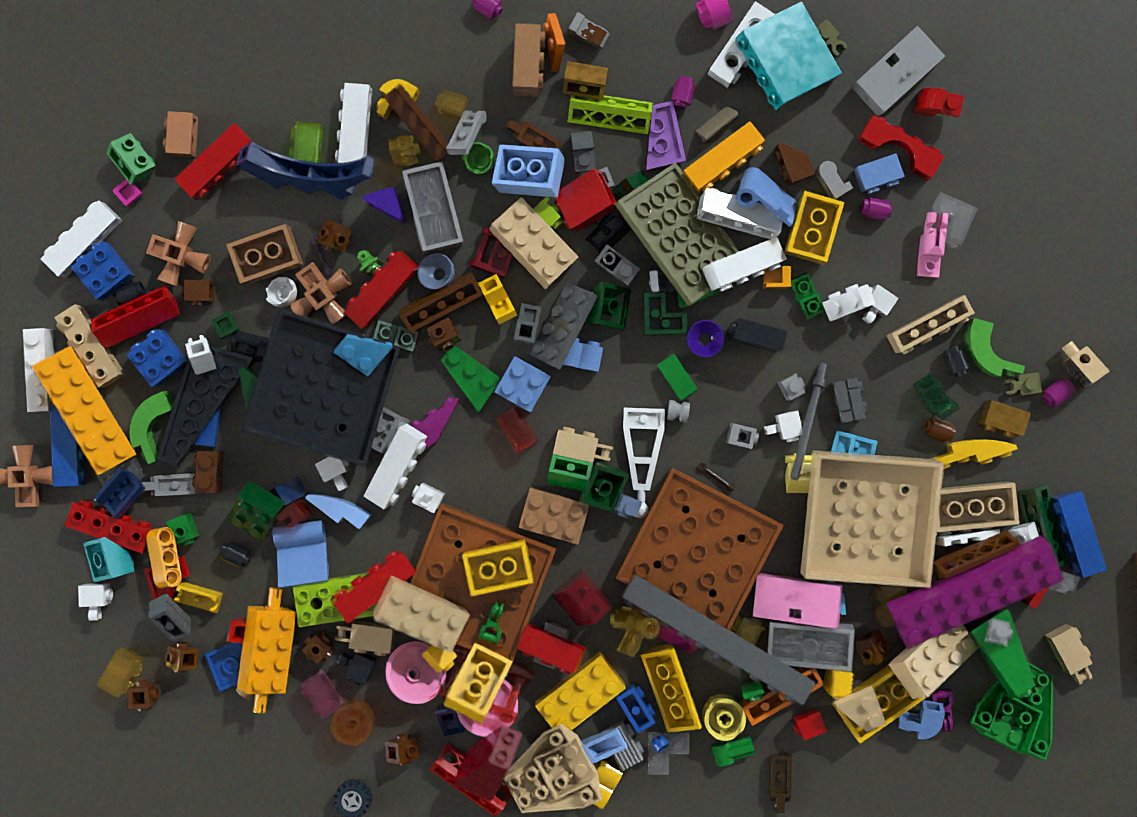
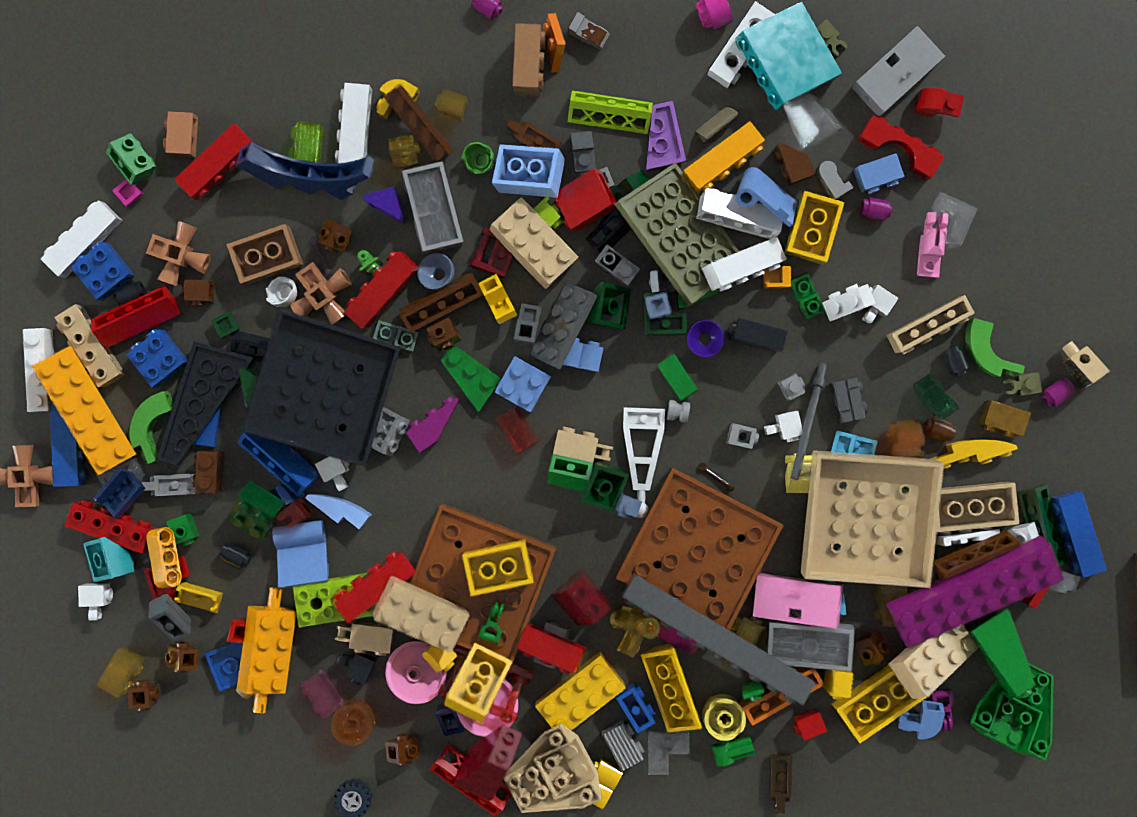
(200, 355): white brick -> none
(281, 461): none -> blue brick
(324, 644): reddish brown brick -> none
(362, 352): dark azure wing -> none
(395, 466): white brick -> none
(427, 497): white brick -> none
(466, 132): light grey plate -> none
(554, 515): medium nougat brick -> none
(585, 80): pearl gold brick -> none
(603, 745): light blue slope -> none
(657, 306): none -> sand blue brick
(659, 743): blue hinge -> none
(683, 92): magenta brick -> none
(810, 121): none -> clear wedge
(862, 708): tan wing -> none
(906, 438): none -> clear orange brick
(998, 632): light grey brick -> none
(1070, 652): tan brick -> none

